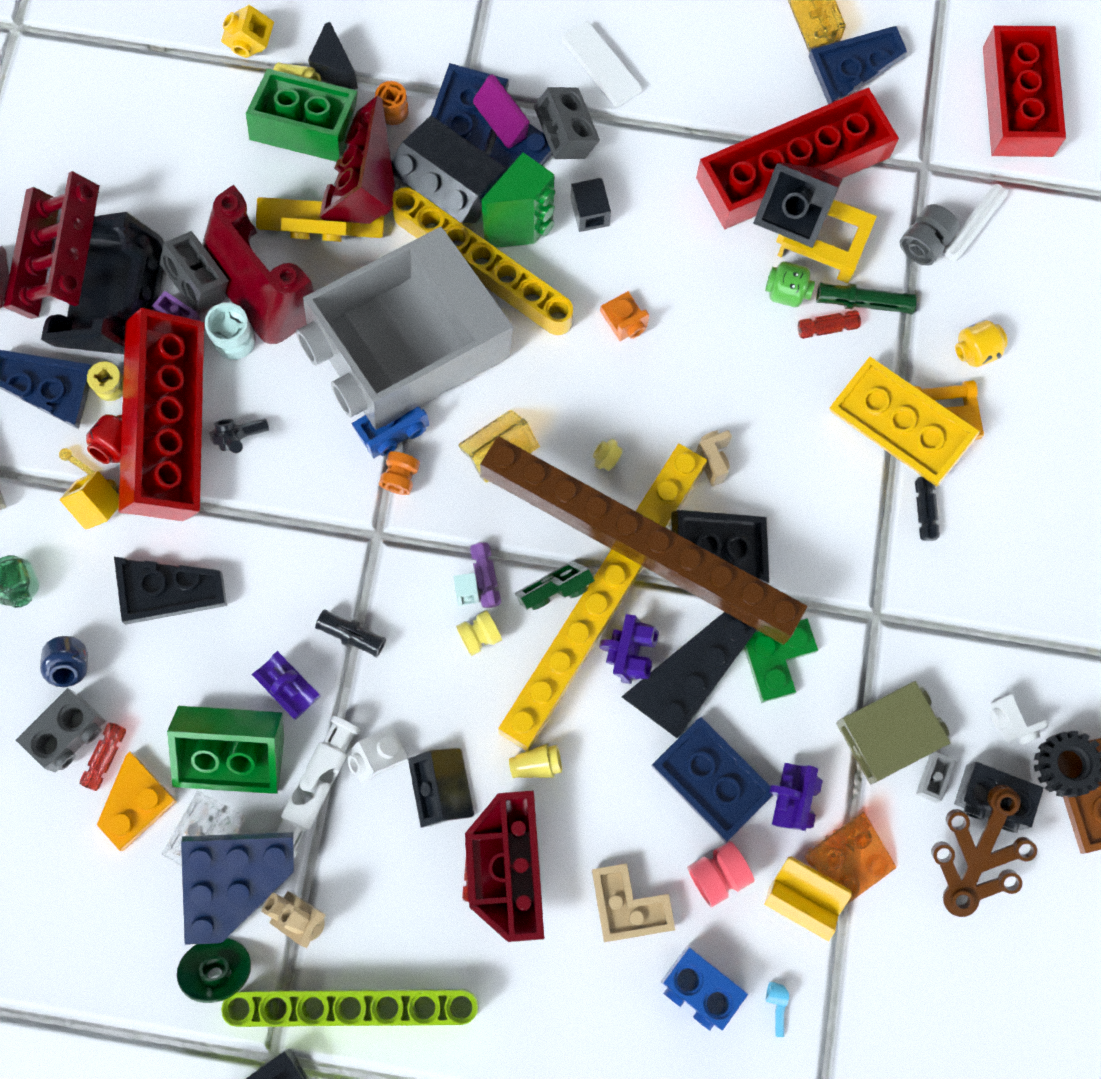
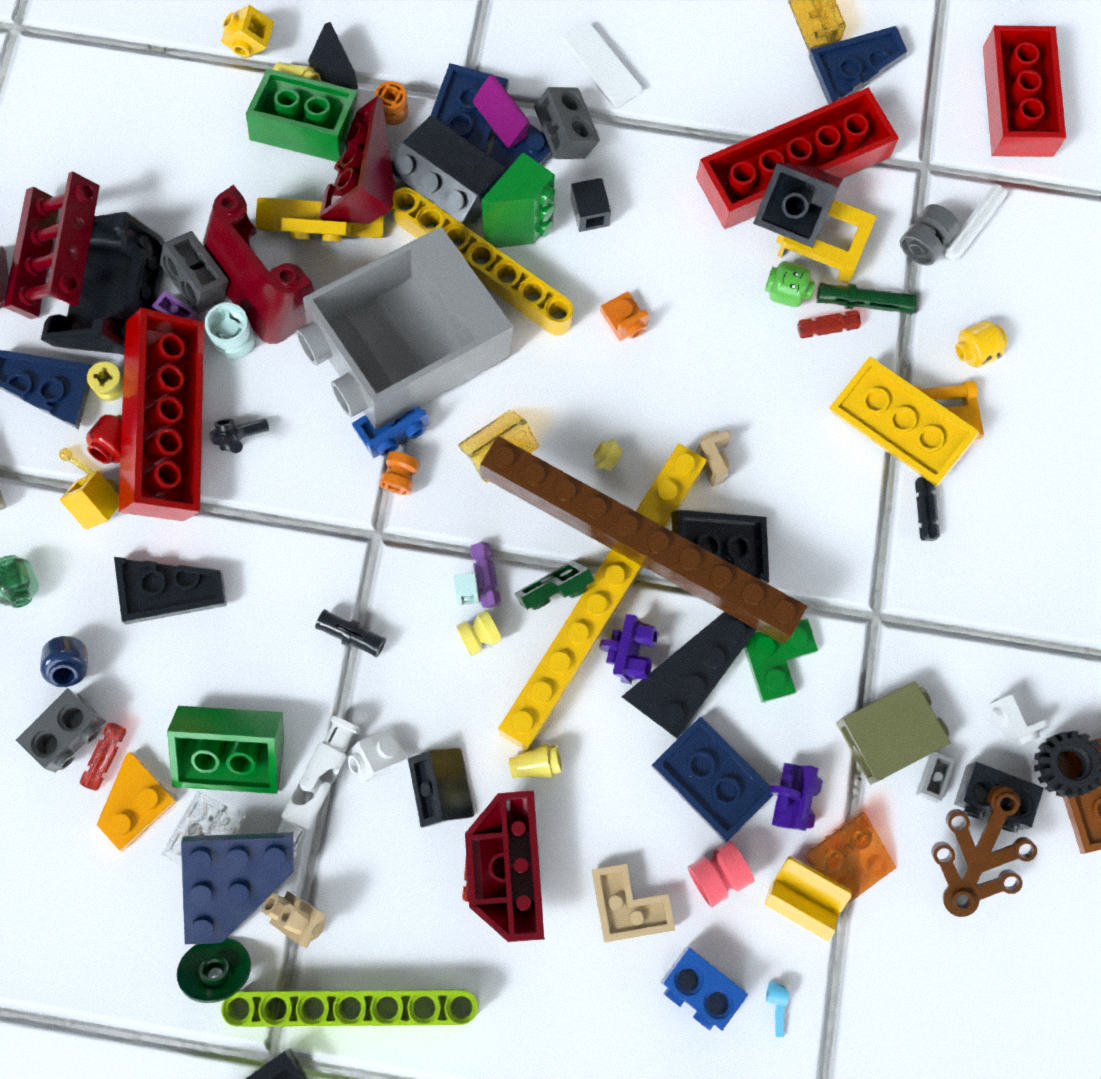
(286, 685): dark purple hips -> none

